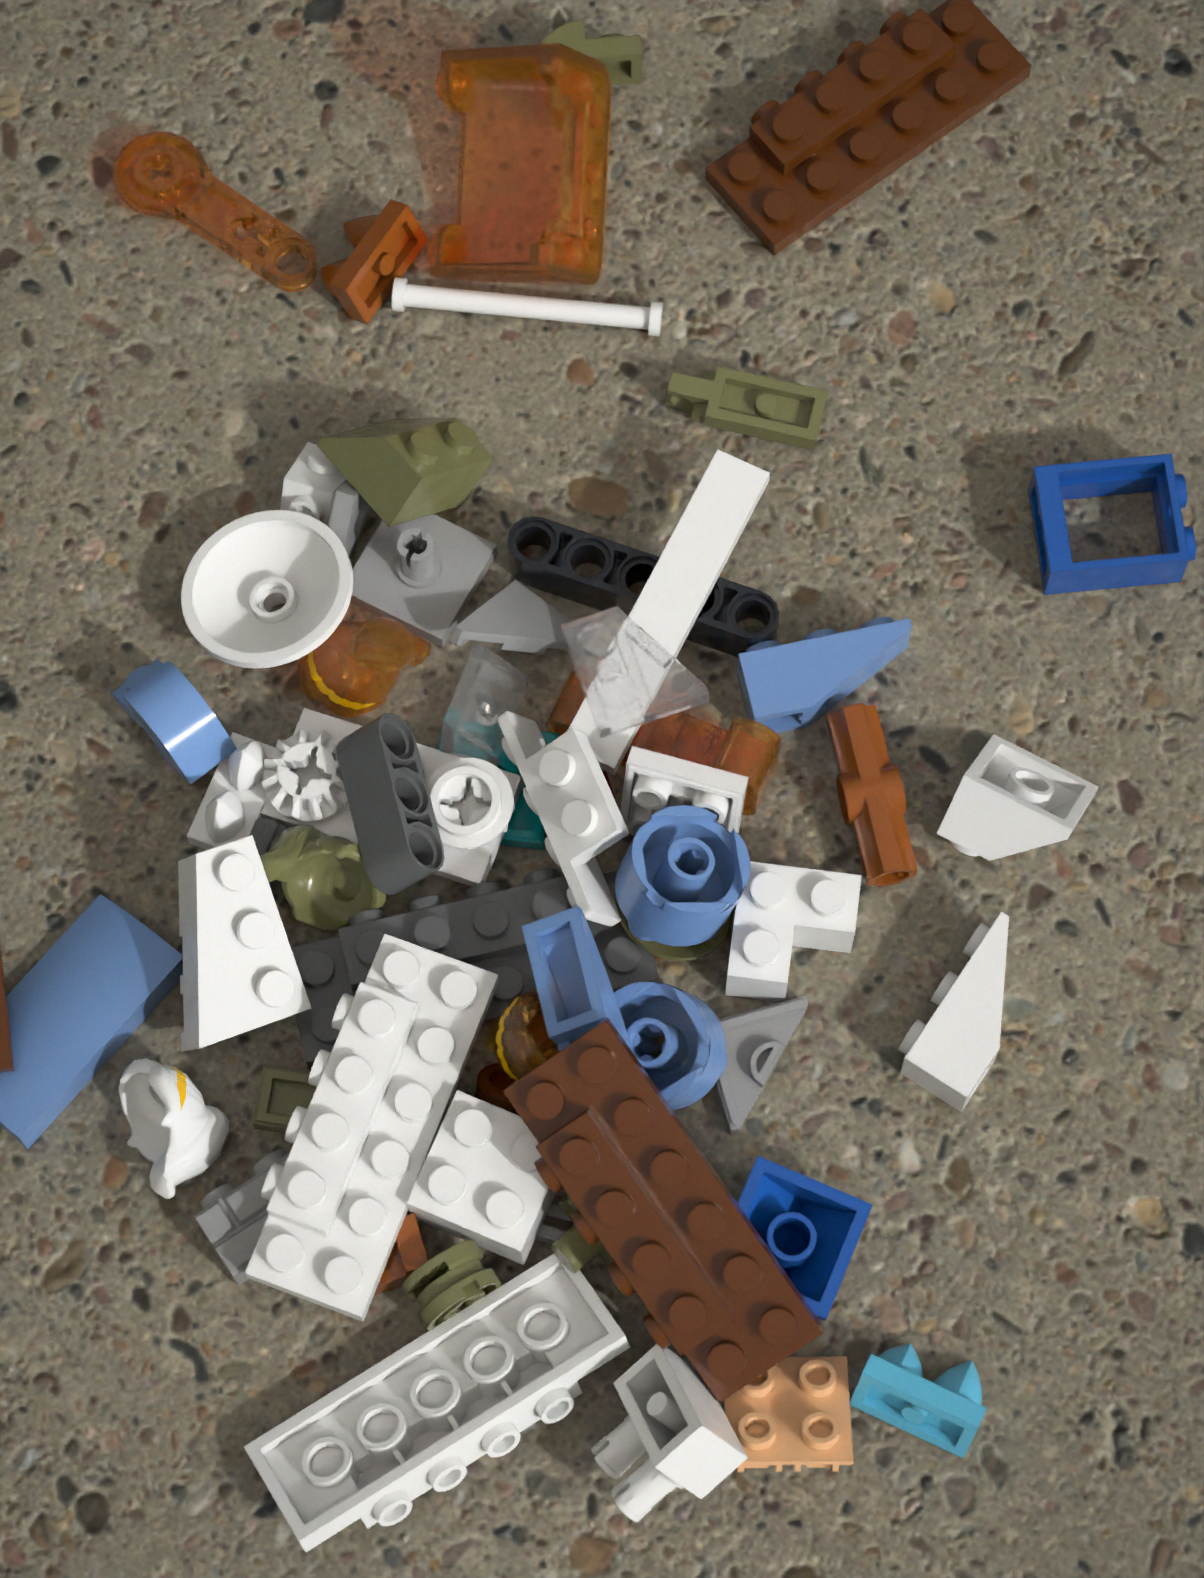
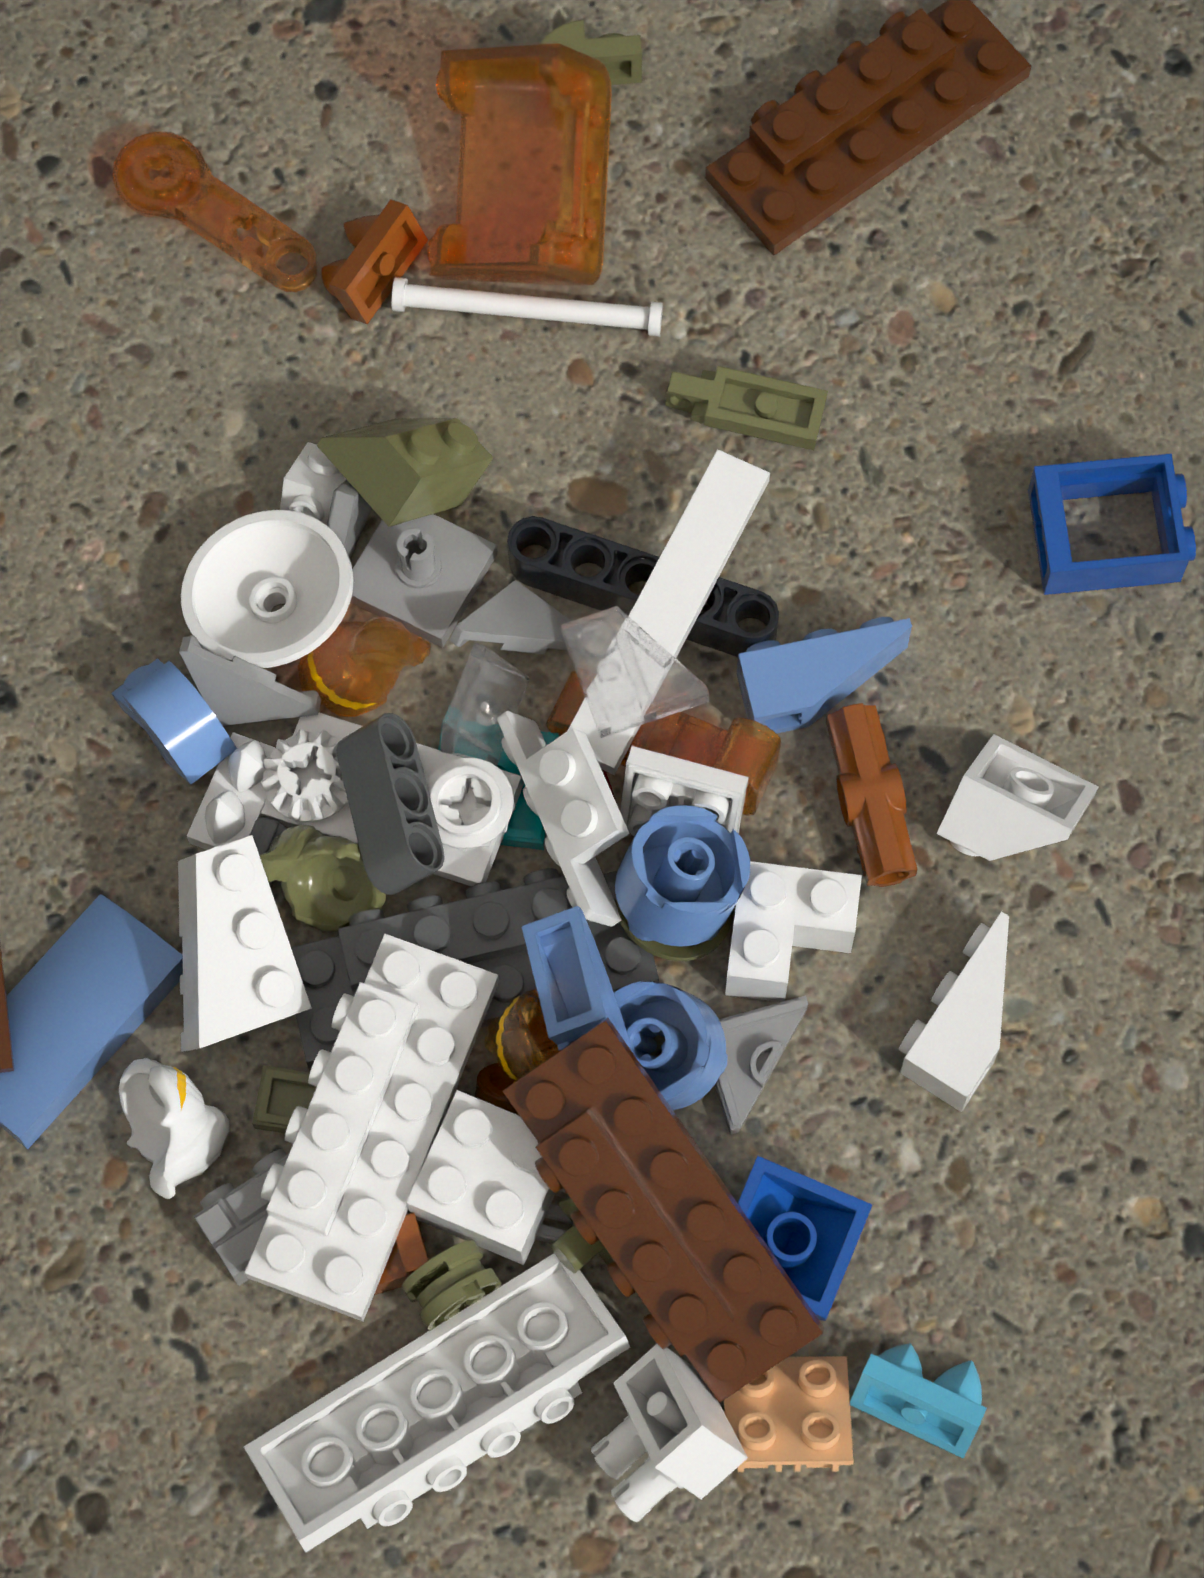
(242, 691): none -> light grey tile

